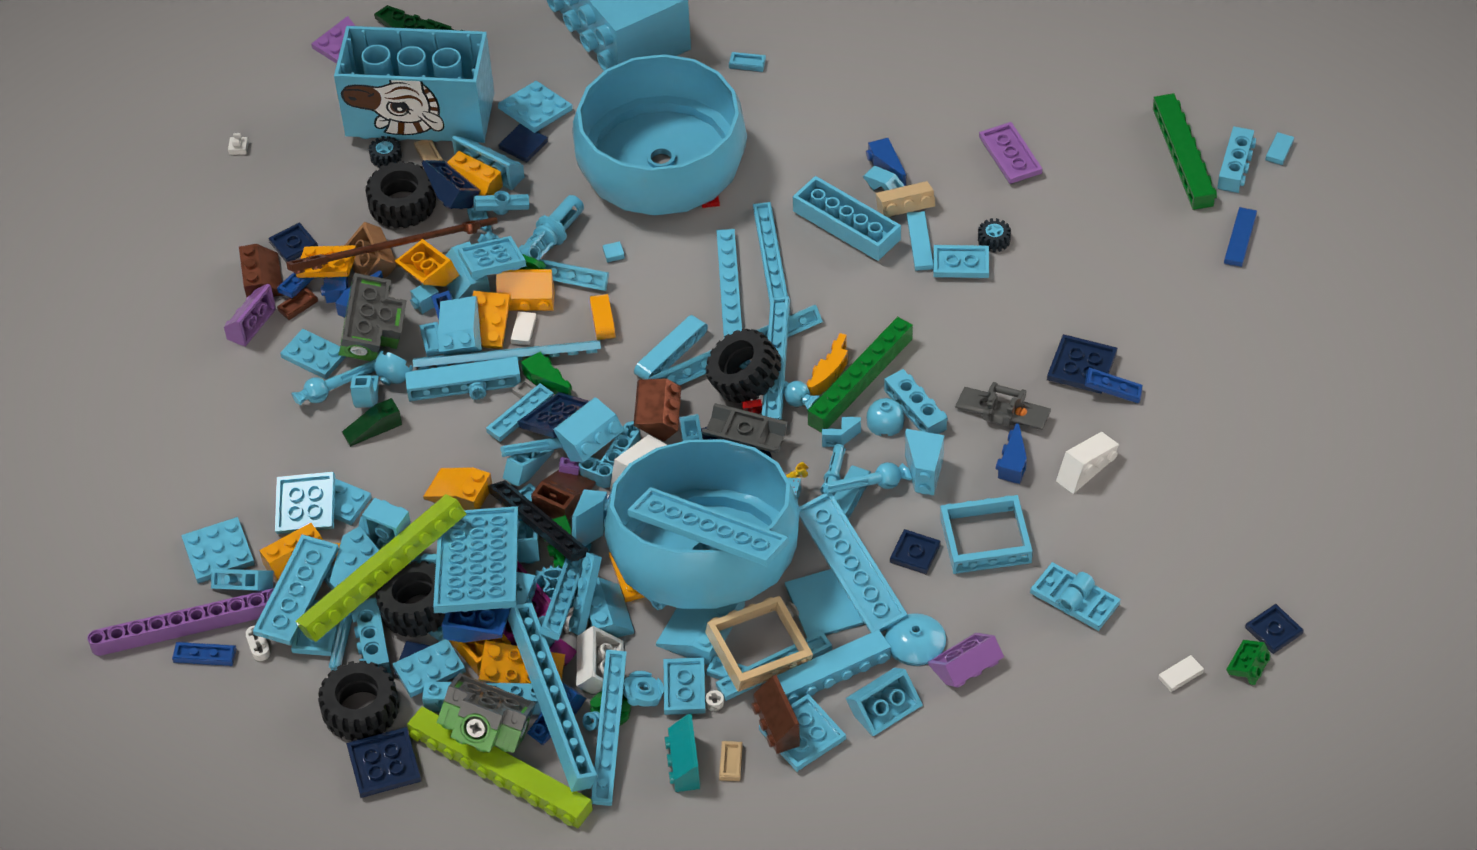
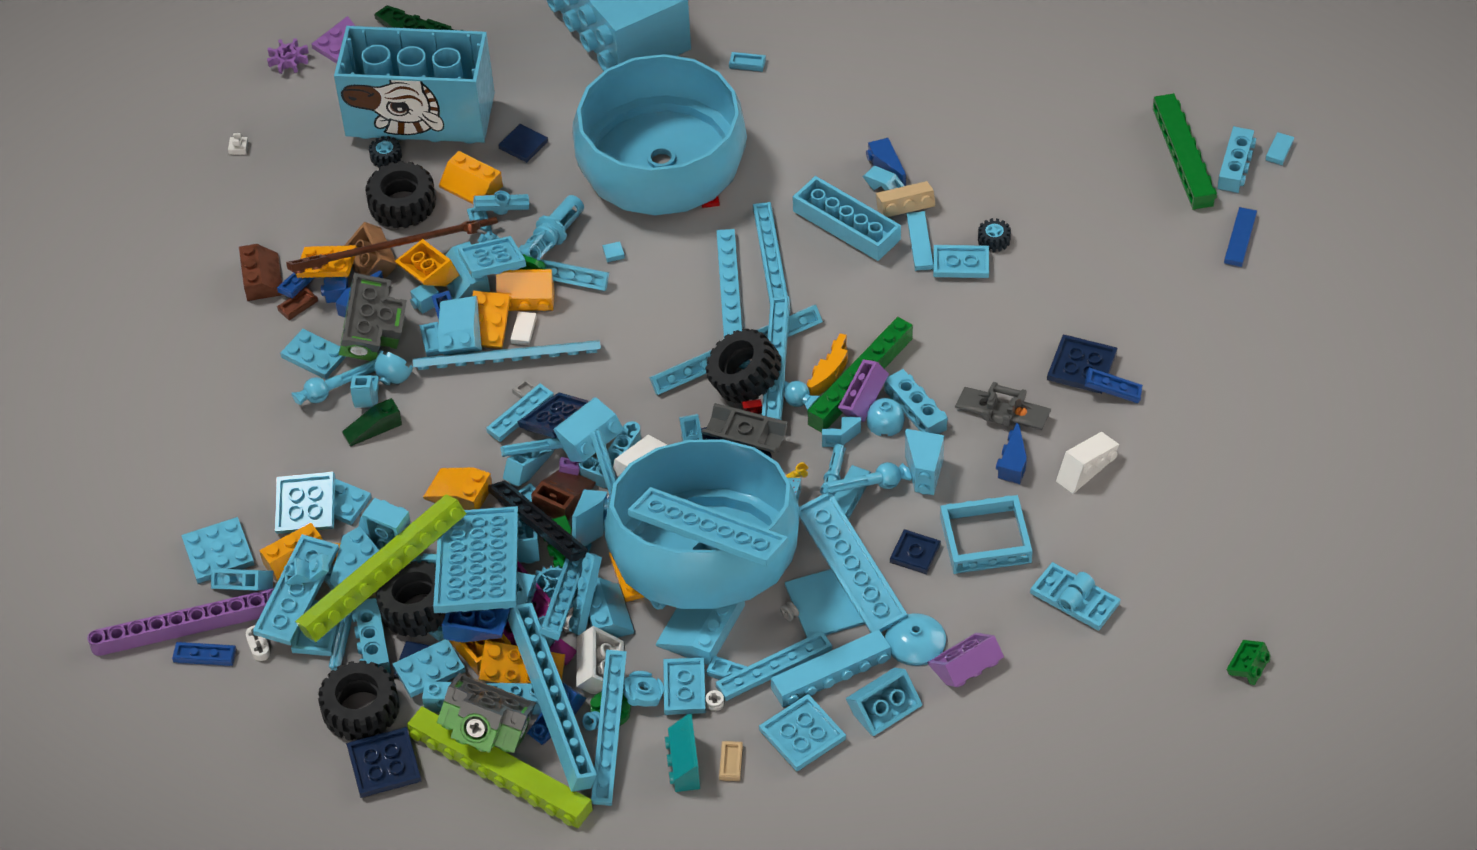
(250, 316): medium lavender slope -> none
(287, 56): none -> medium lavender gear
(291, 242): dark blue tile -> none
(302, 571): none -> medium azure slope
(427, 150): tan tile -> none
(450, 185): dark blue slope -> none
(457, 378): medium azure brick -> none
(477, 390): medium azure bush -> none
(511, 170): medium azure slope -> none
(535, 106): medium azure plate -> none
(540, 370): green slope -> none
(602, 317): light orange beam -> none
(603, 458): none -> medium azure axle
(657, 407): copper slope -> none
(671, 347): medium azure beam -> none
(762, 673): tan window -> none
(776, 716): copper slope -> none
(863, 389): none -> medium lavender brick
(1010, 152): medium lavender plate -> none
(1181, 673): white tile -> none
(1274, 628): dark blue tile -> none

